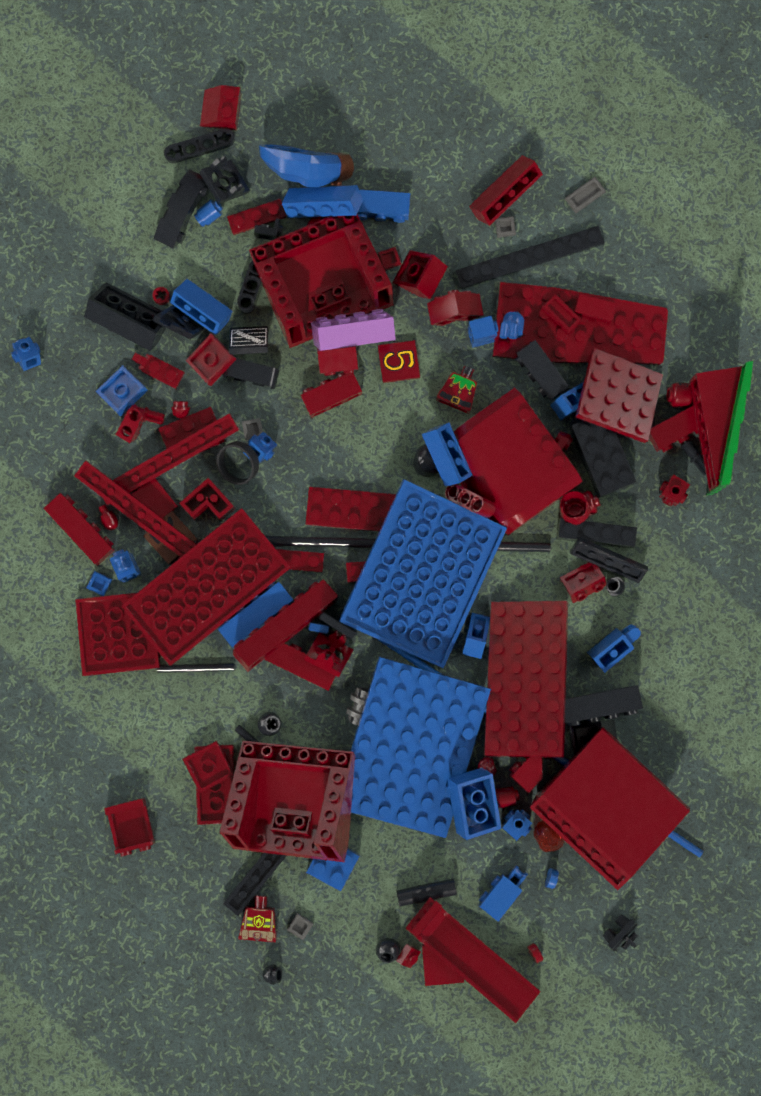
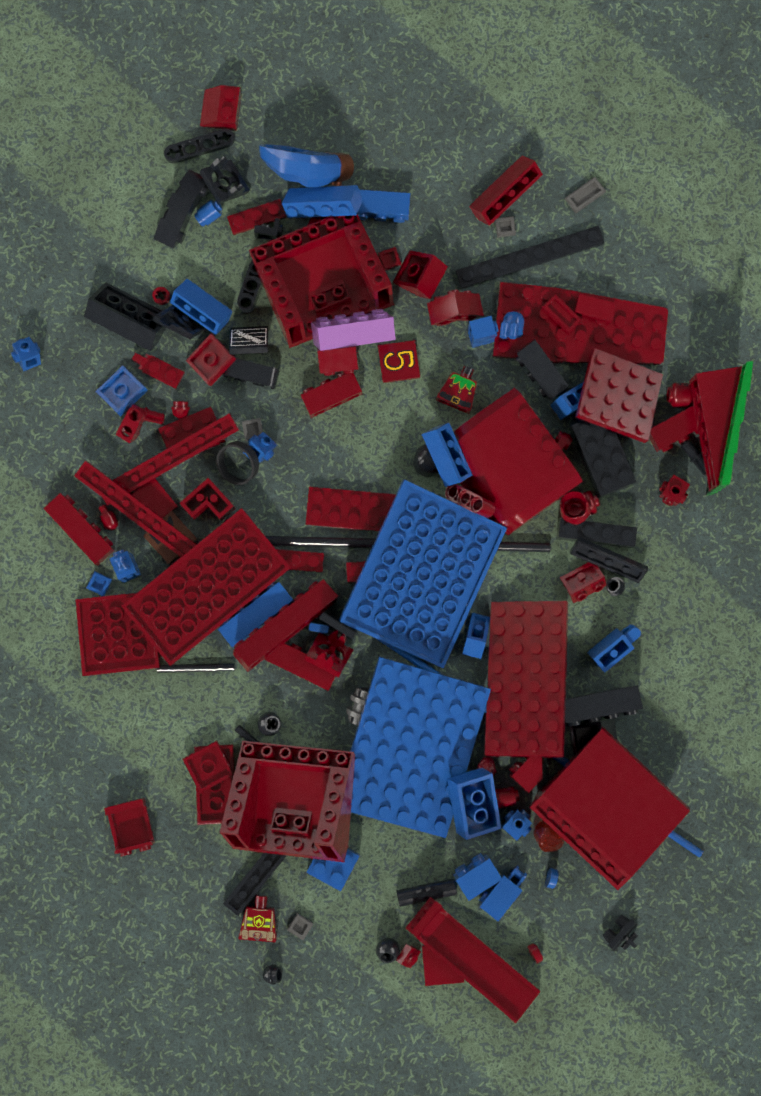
(476, 876): none -> blue brick

